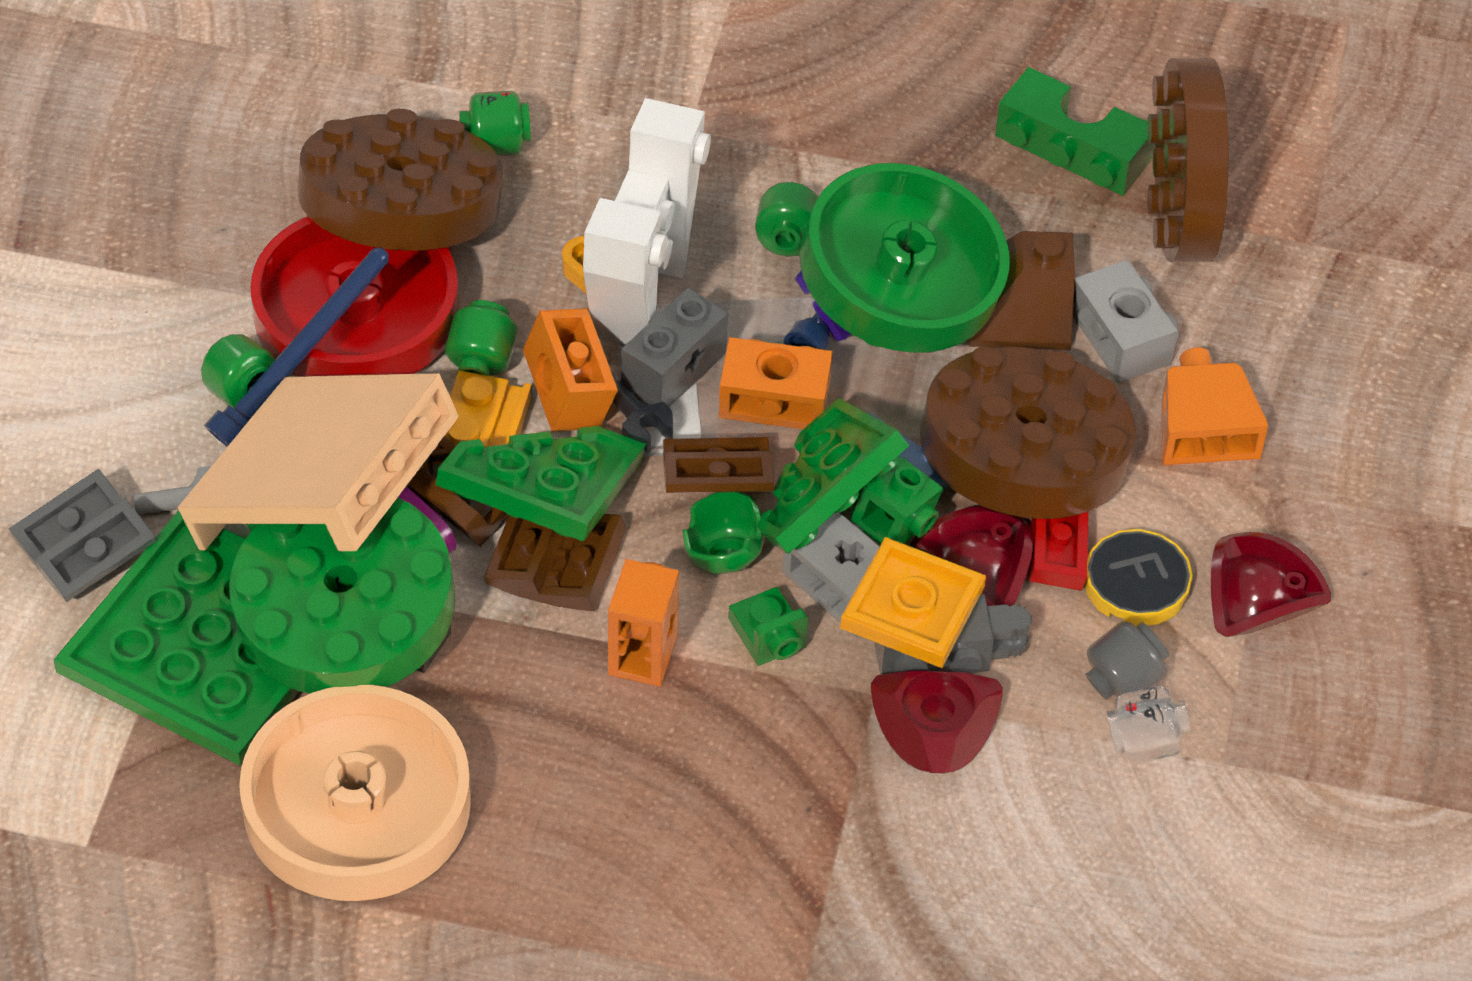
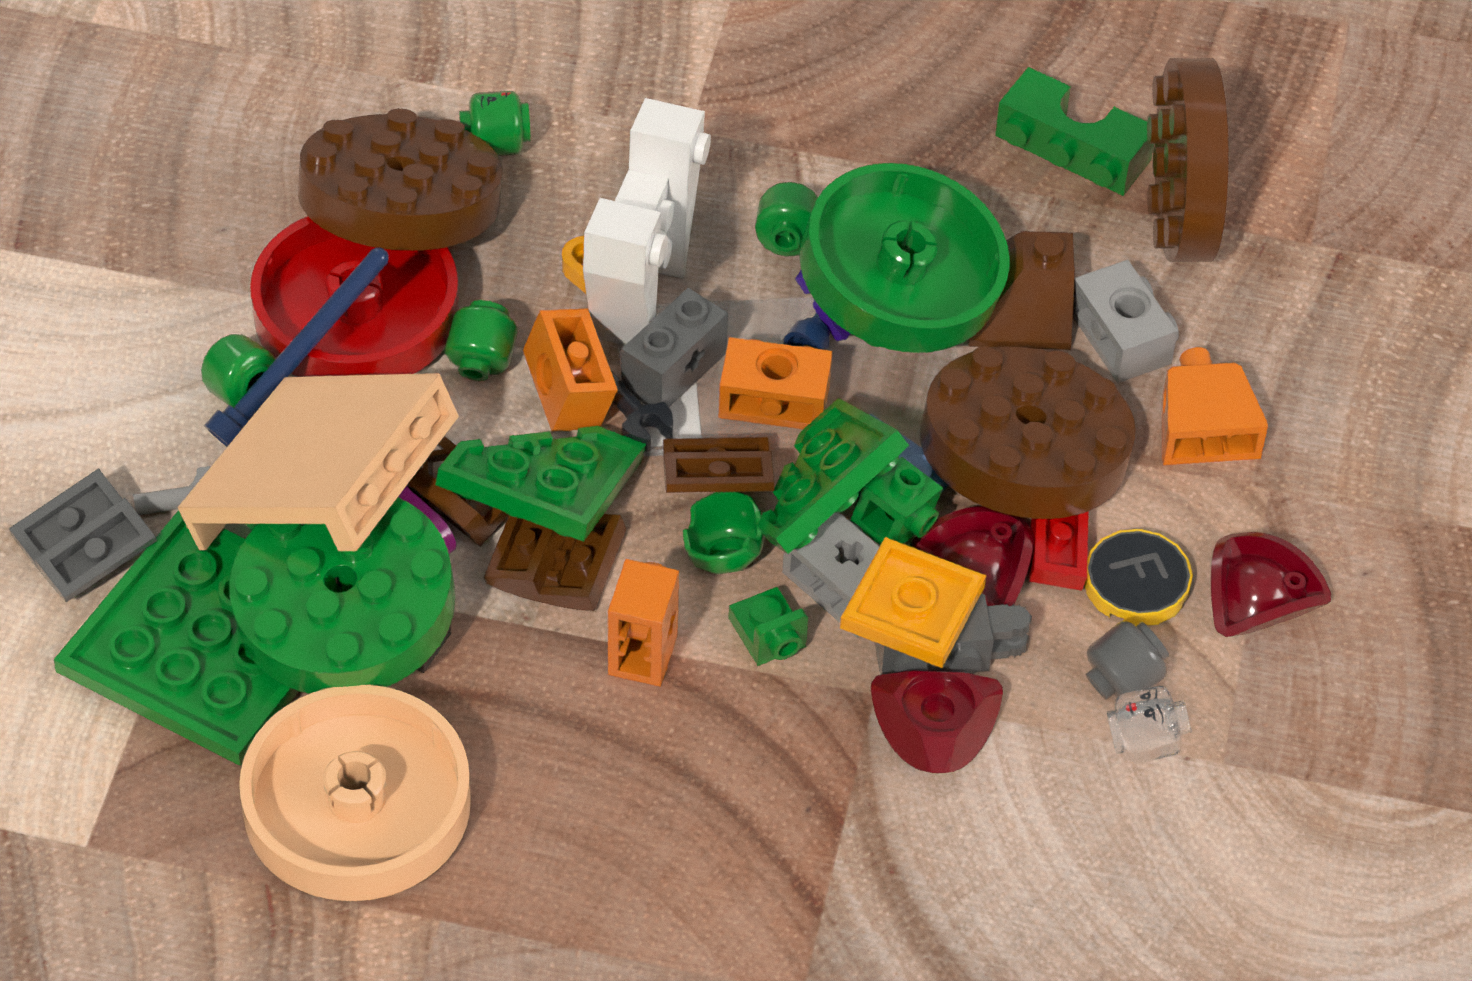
(487, 409): light orange plate -> none

